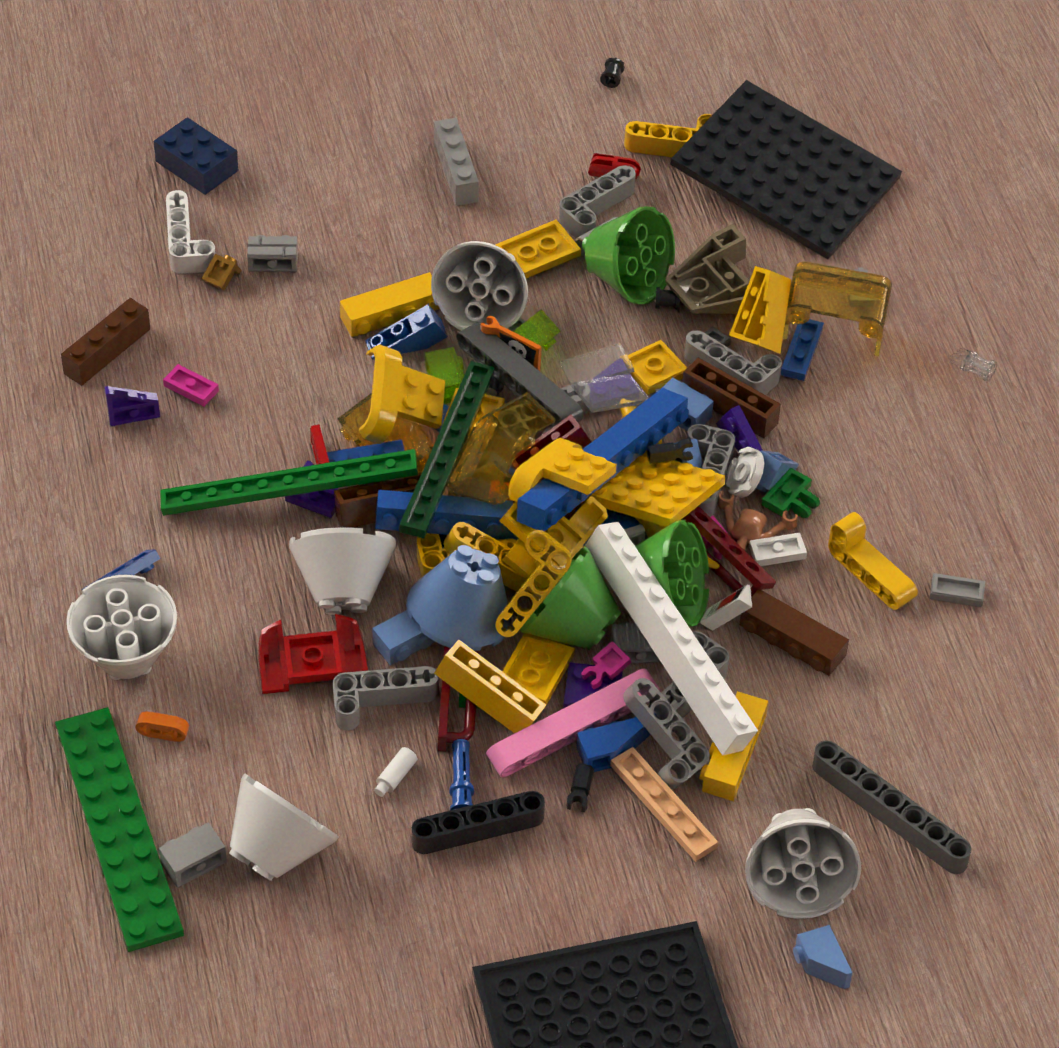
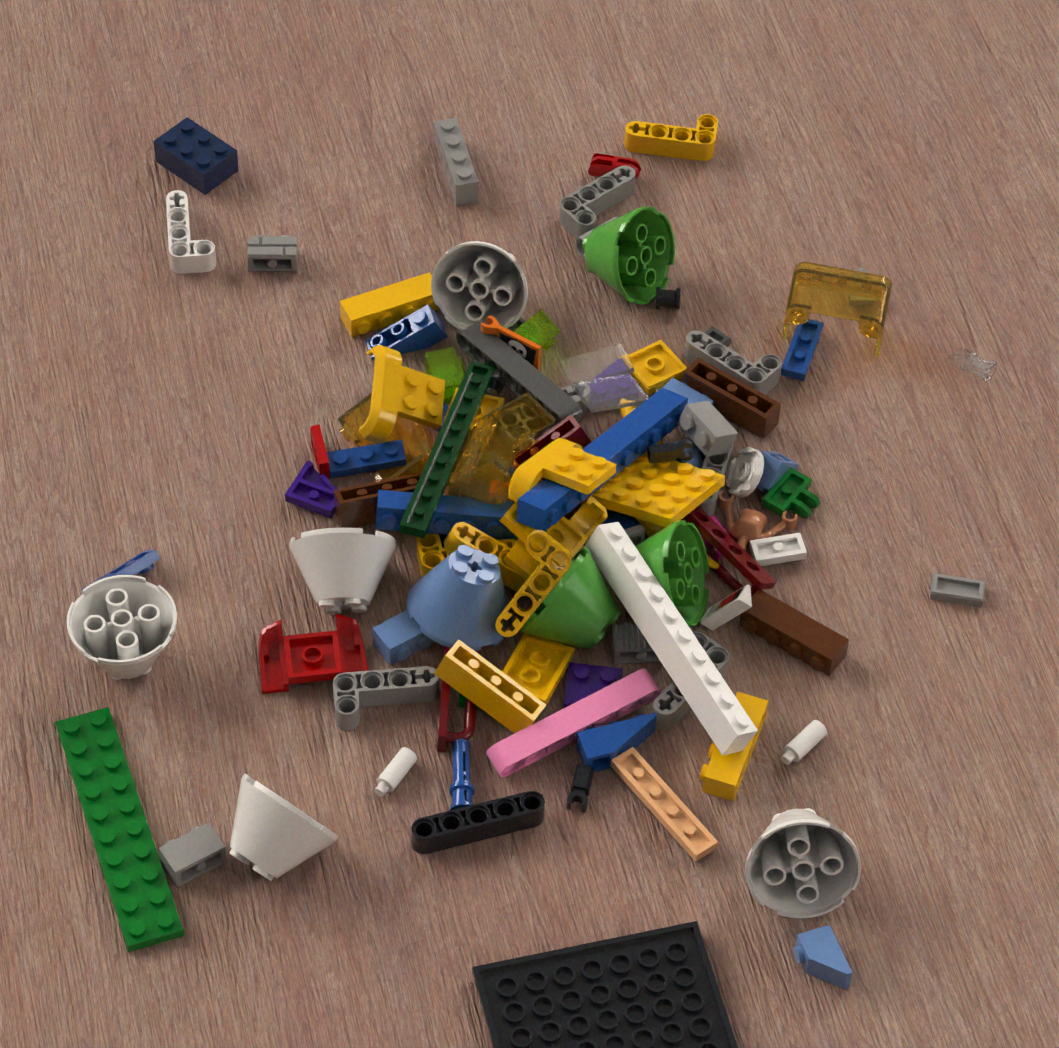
(105, 341): reddish brown brick -> none
(130, 405): dark purple wing -> none
(162, 726): orange beam -> none
(191, 385): dark pink plate -> none
(221, 271): pearl gold bracket -> none
(289, 482): green plate -> none
(541, 248): yellow plate -> none
(607, 663): dark pink plate -> none
(611, 75): black bush -> none
(662, 729): light grey beam -> none
(707, 428): none -> light grey brick
(708, 276): dark tan wedge -> none
(737, 424): dark purple wing -> none
(763, 310): yellow wedge -> none
(786, 168): black plate -> none
(804, 742): none -> white cylinder
(867, 564): yellow beam -> none
(896, 817): dark grey beam -> none

